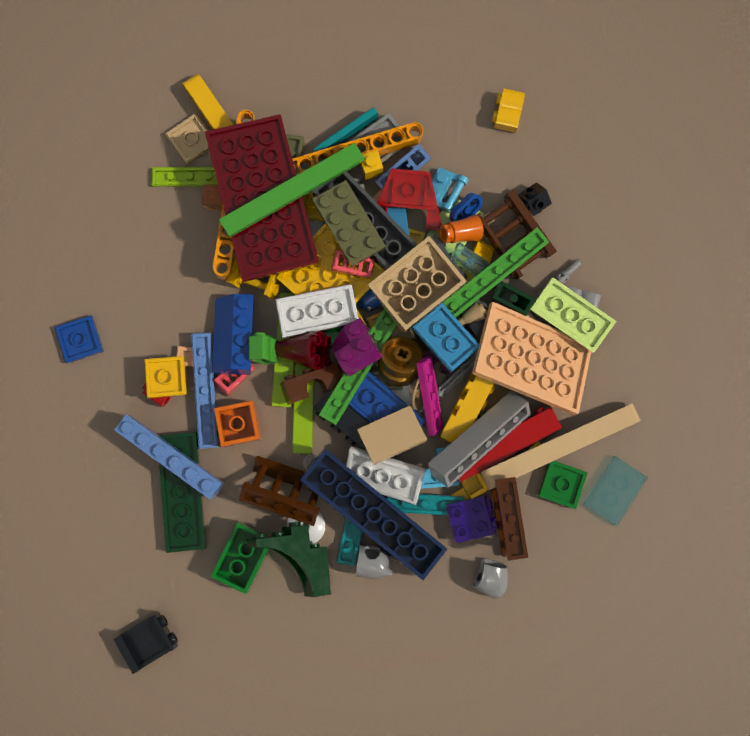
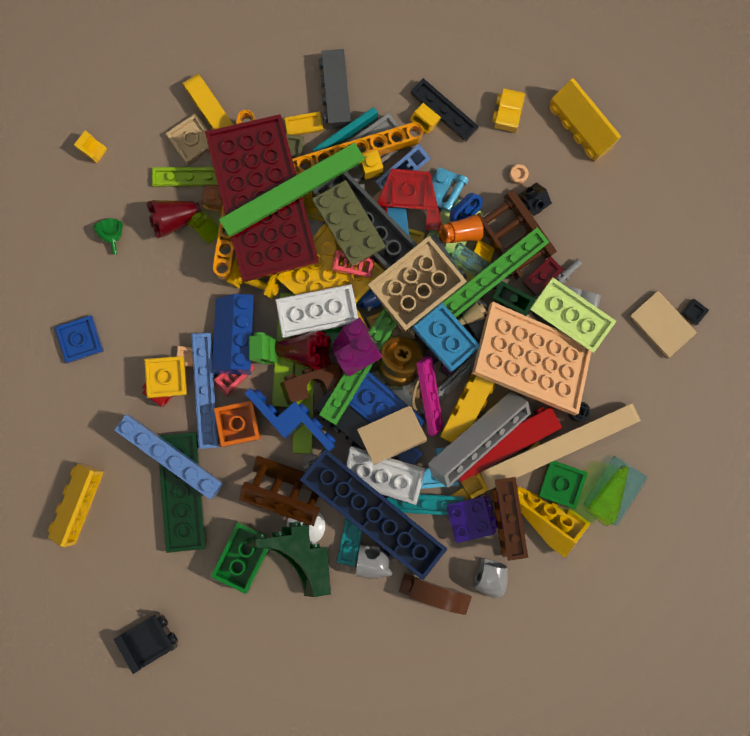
(75, 505): none -> yellow slope
(90, 147): none -> yellow panel
(109, 231): none -> green piece
(170, 215): none -> dark red cone
(204, 226): none -> clear neon green brick
(291, 419): none -> blue bracket
(303, 124): none -> yellow tile
(336, 88): none -> dark grey brick
(410, 456): none -> blue plate
(426, 118): none -> yellow piece
(435, 595): none -> reddish brown arch
(449, 113): none -> black plate
(518, 174): none -> light nougat tile
(542, 275): none -> dark red plate
(556, 526): none -> yellow wedge
(582, 415): none -> black wheel
(584, 120): none -> yellow slope
(609, 499): none -> clear neon green slope
(663, 324): none -> tan tile
(695, 312): none -> black tile

